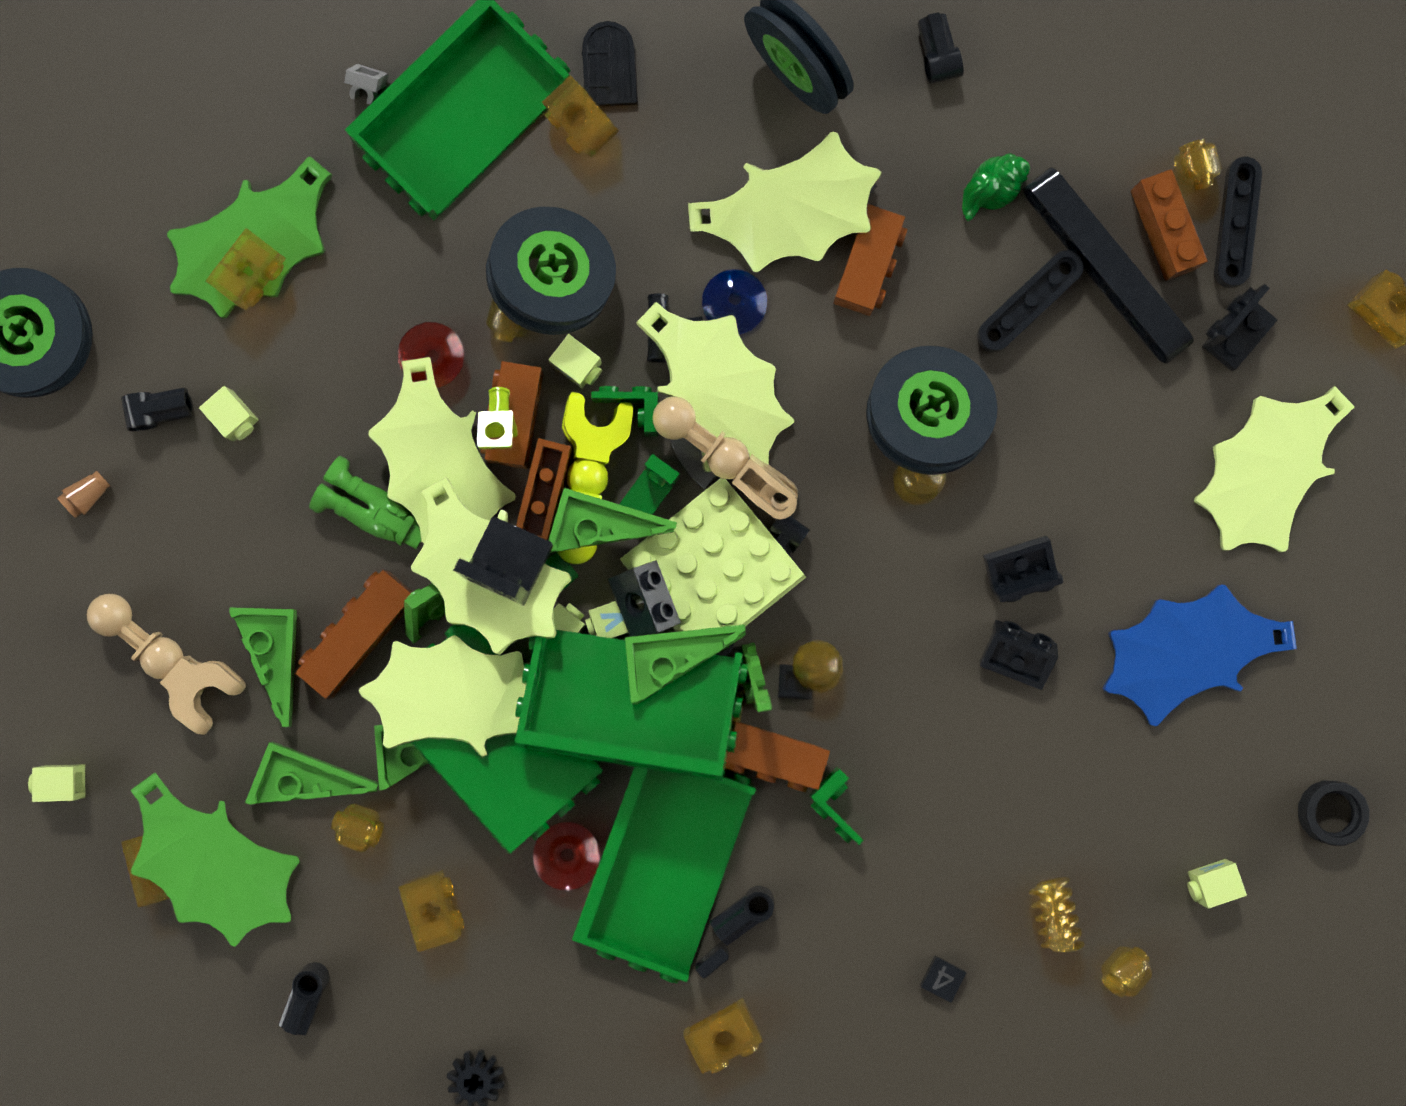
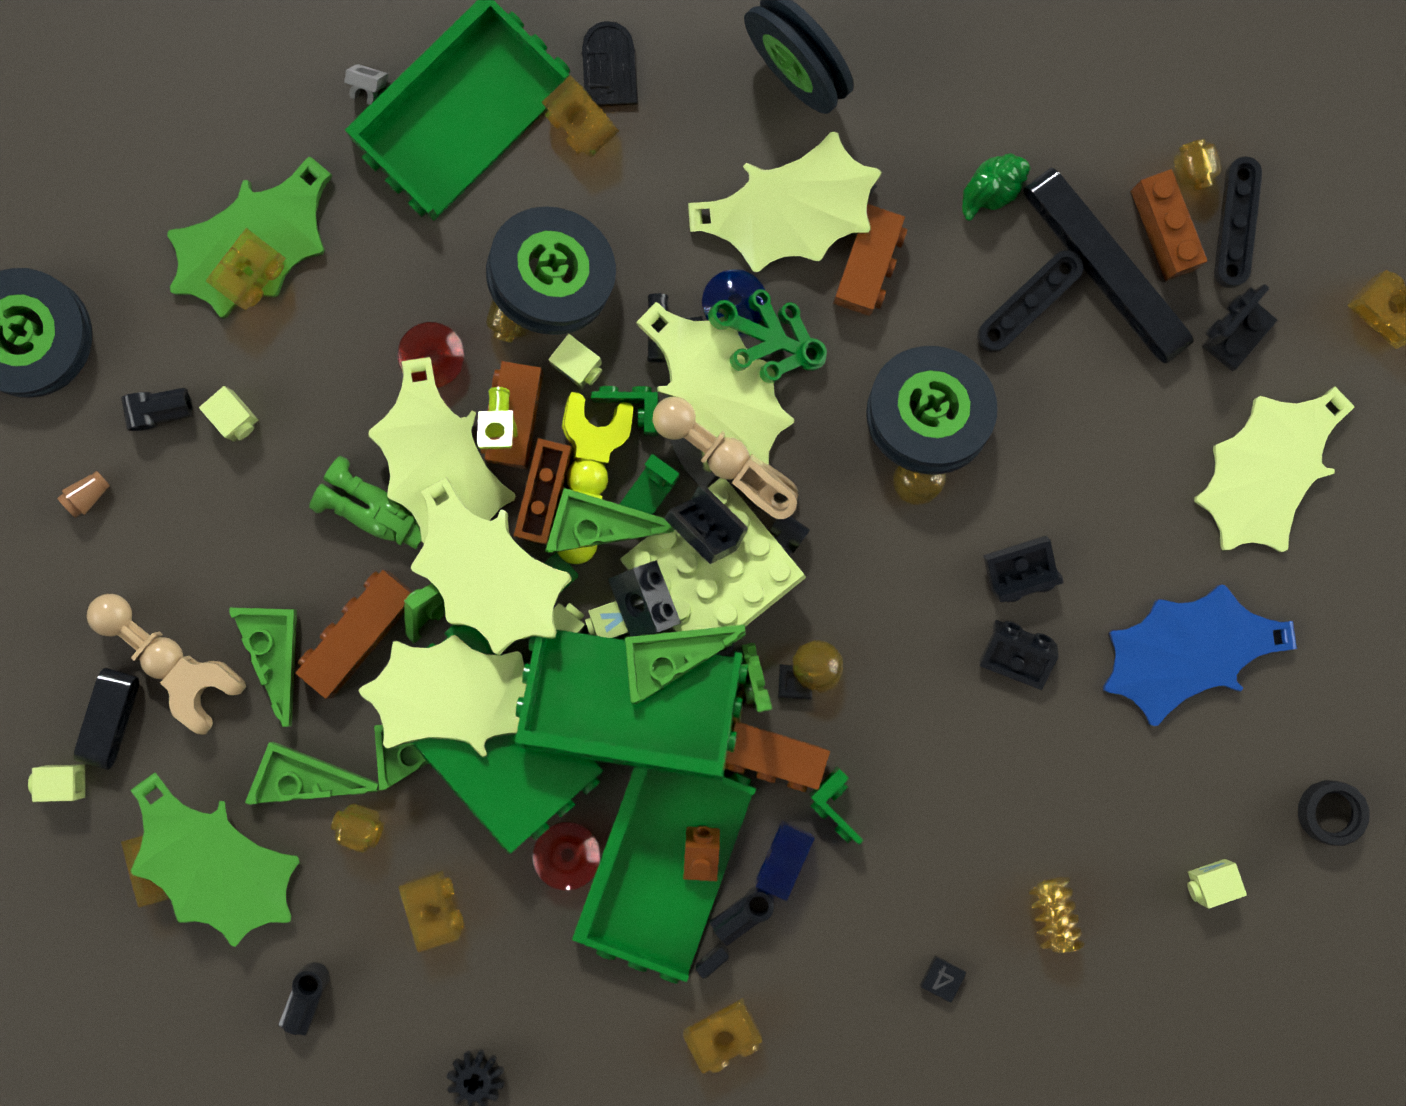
(106, 718): none -> black beam
(506, 561): black bracket -> none
(701, 853): none -> dark orange bracket
(707, 525): none -> black bracket
(772, 337): none -> green plant
(784, 860): none -> clear blue brick
(941, 58): black piece -> none
(1126, 971): clear yellow head -> none

